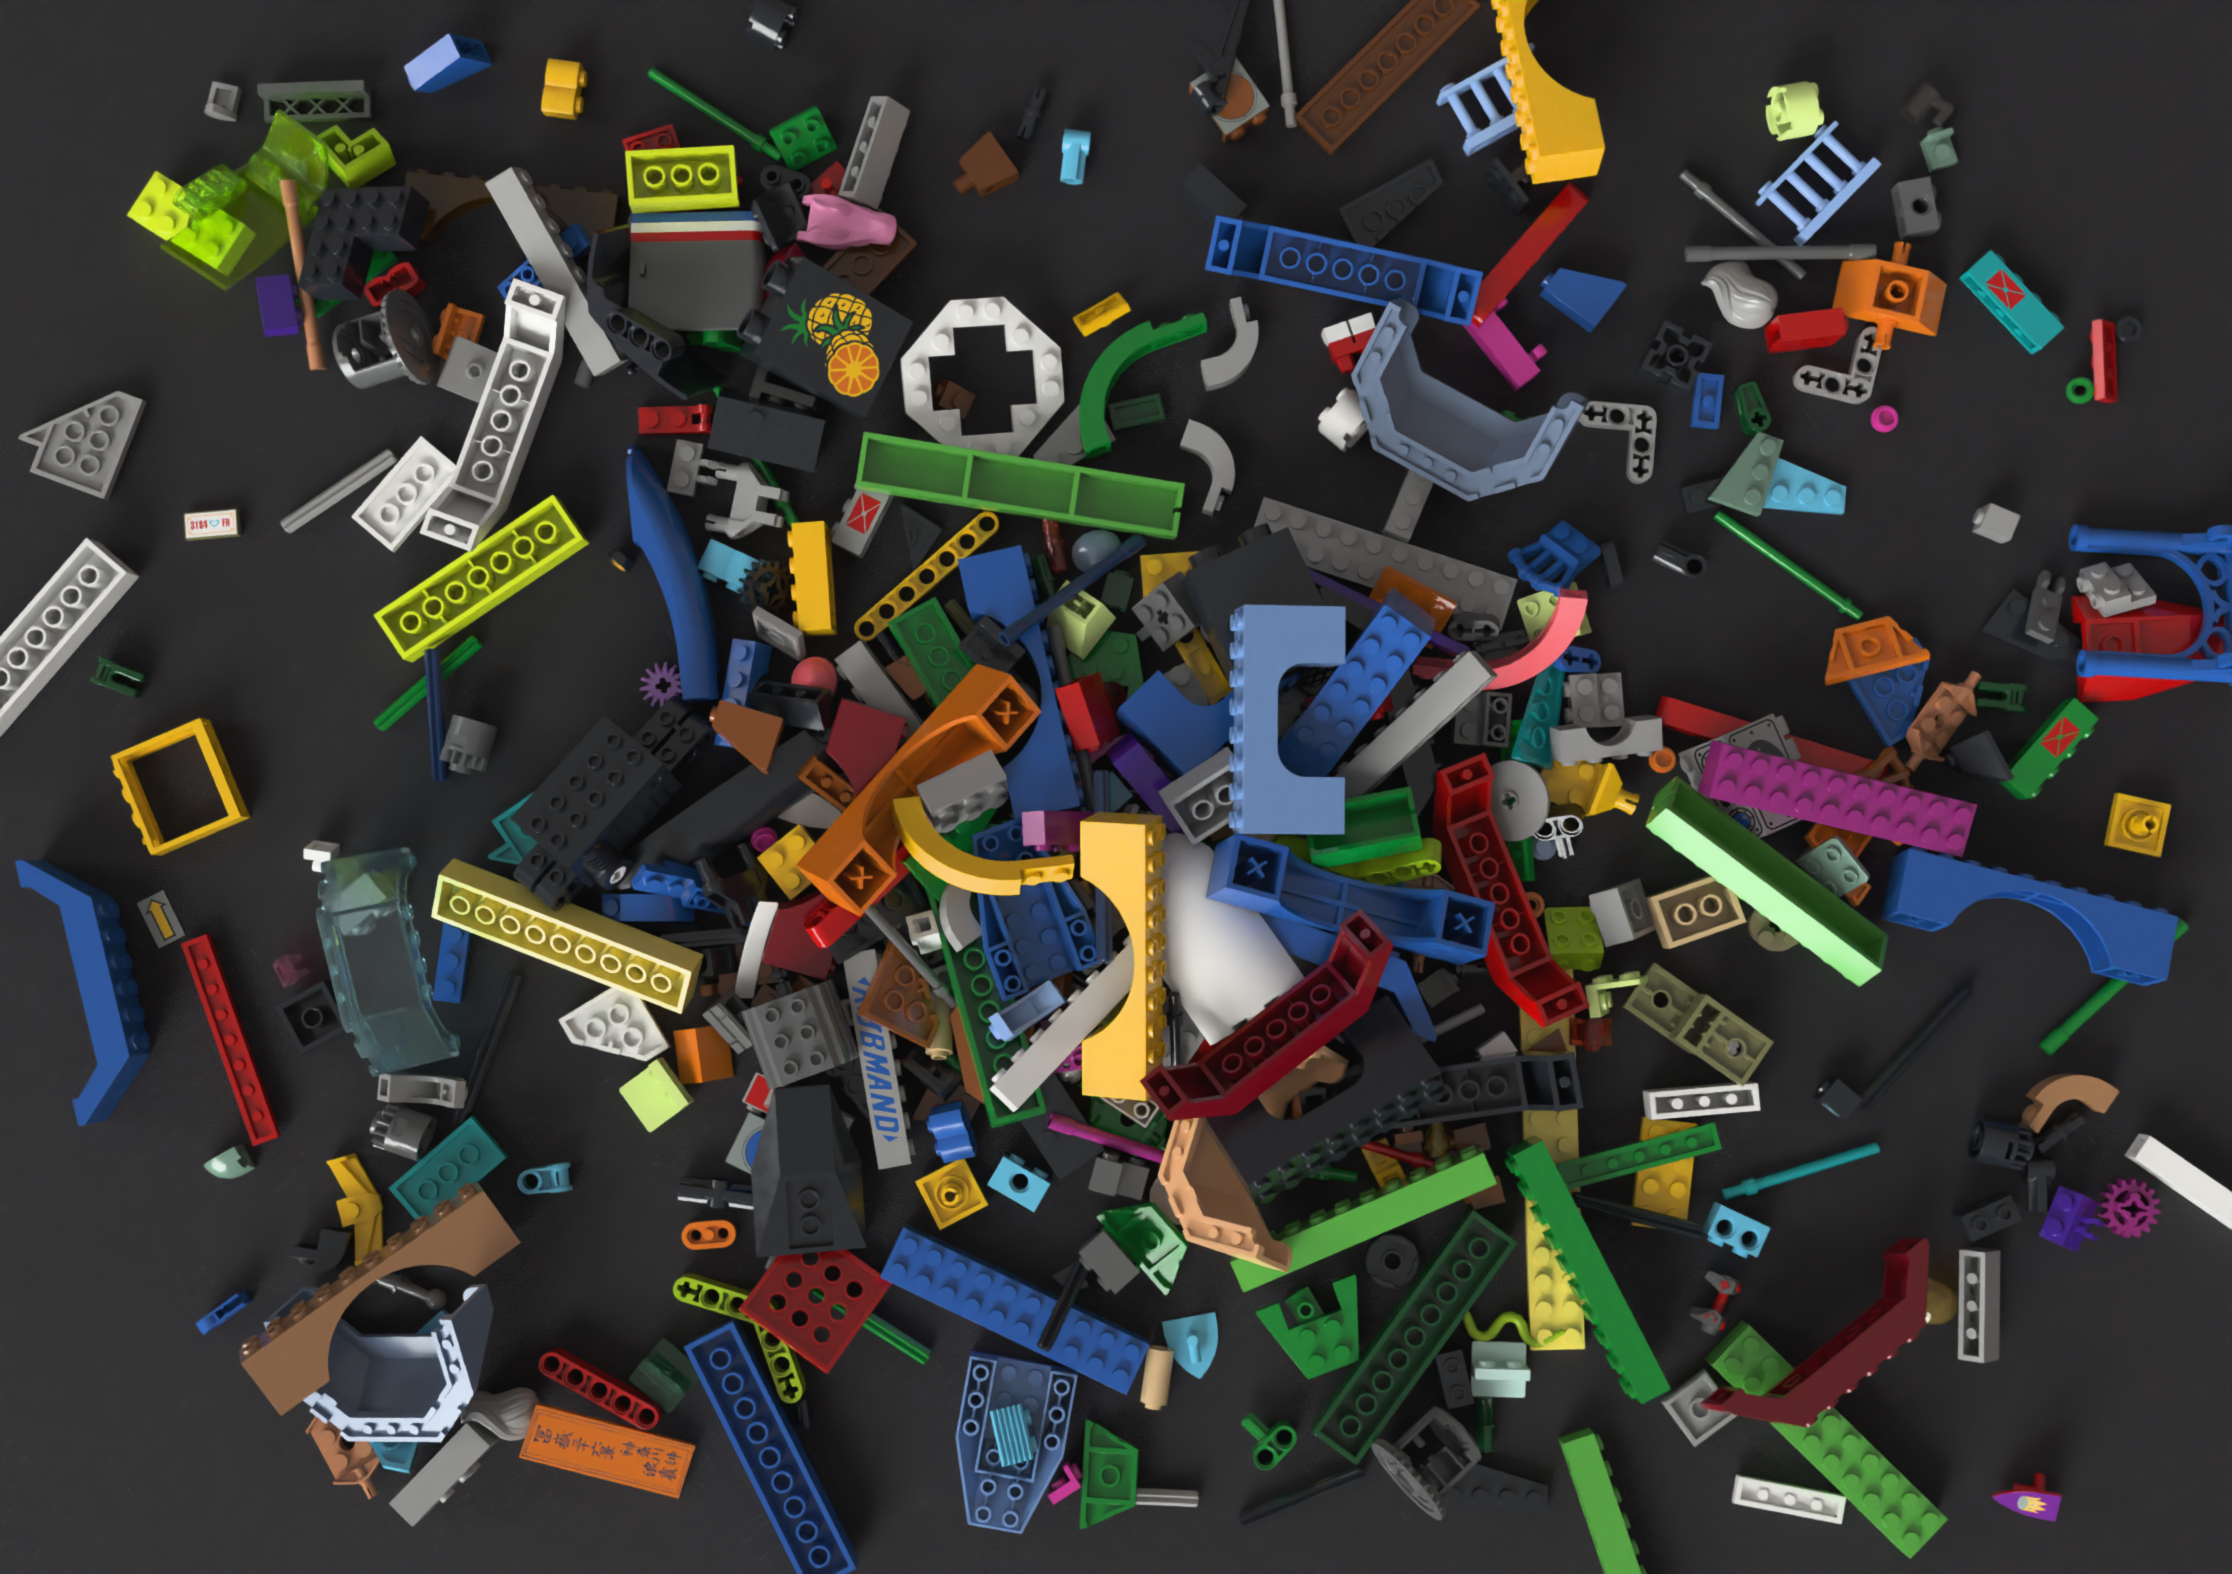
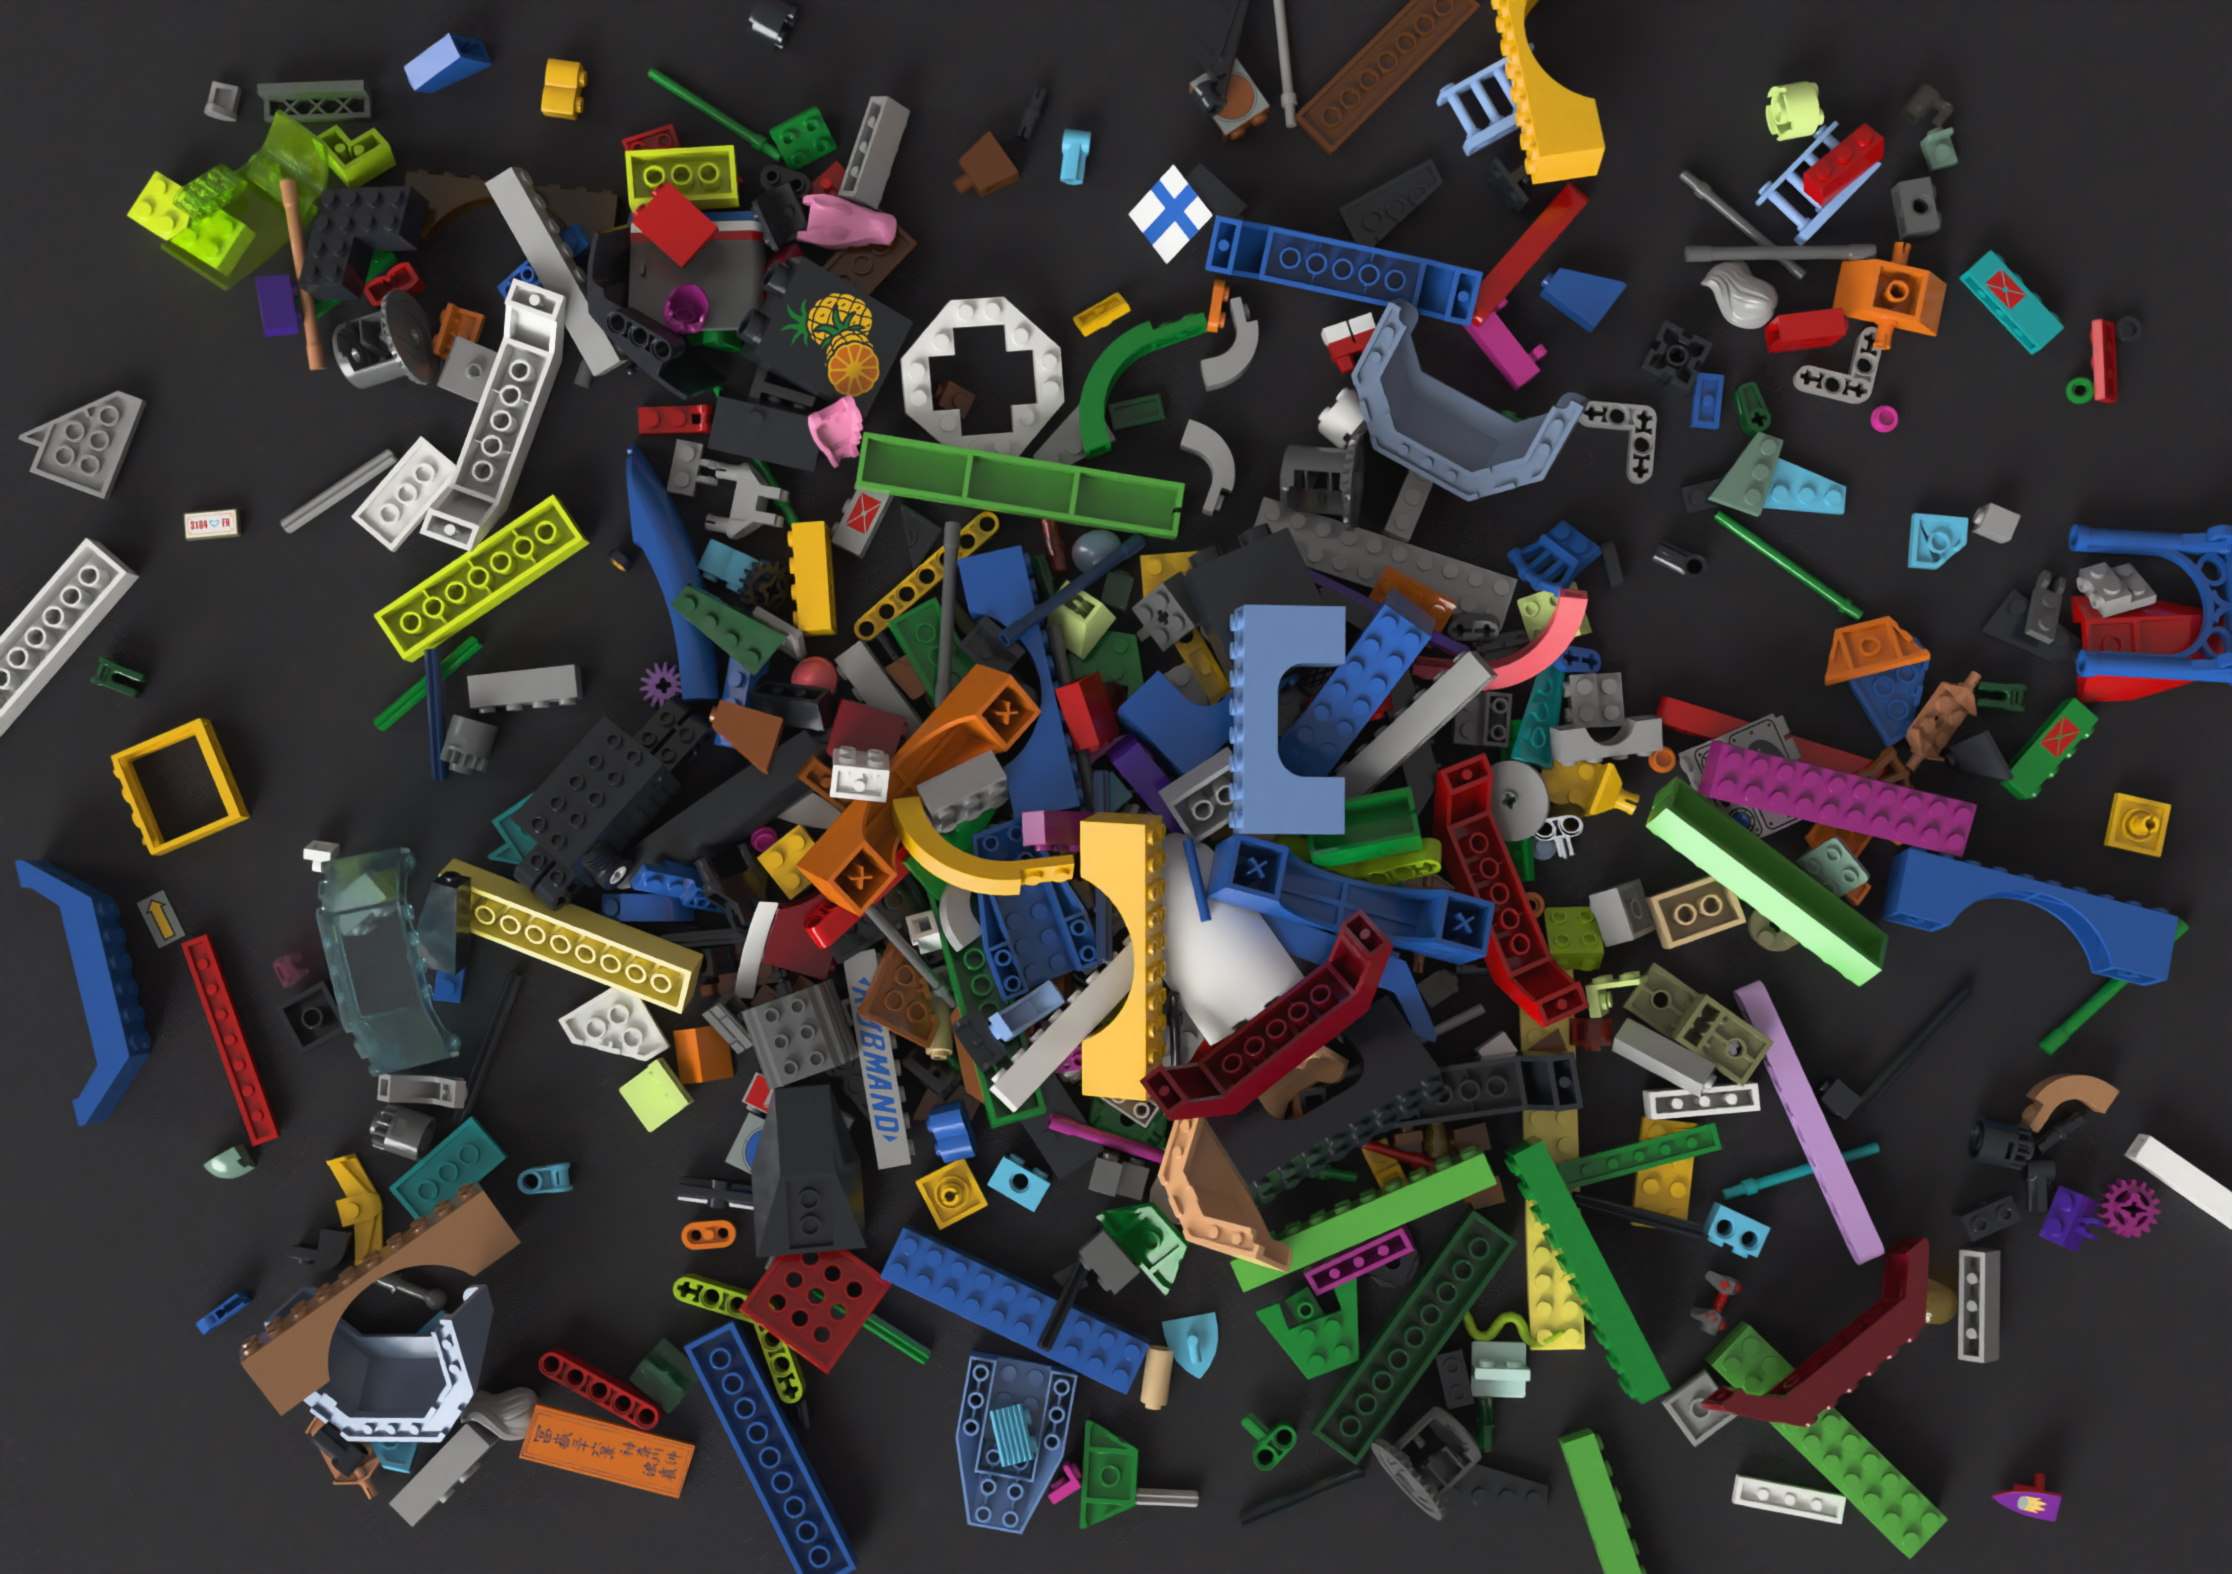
(345, 1454): none -> black piece
(446, 924): none -> black slope
(525, 688): none -> light grey brick
(674, 224): none -> red brick
(686, 309): none -> magenta hair
(738, 634): none -> dark green wing
(837, 429): none -> bright pink animal
(860, 774): none -> white bracket
(951, 546): none -> dark grey piece
(979, 1040): none -> black hinge
(1170, 214): none -> white sticker
(1196, 879): none -> blue bar
(1219, 295): none -> orange plate
(1312, 461): none -> dark grey piece
(1359, 1259): none -> magenta brick
(1664, 1057): none -> light grey brick
(1810, 1125): none -> lavender beam
(1843, 164): none -> red brick
(1935, 539): none -> medium azure plate

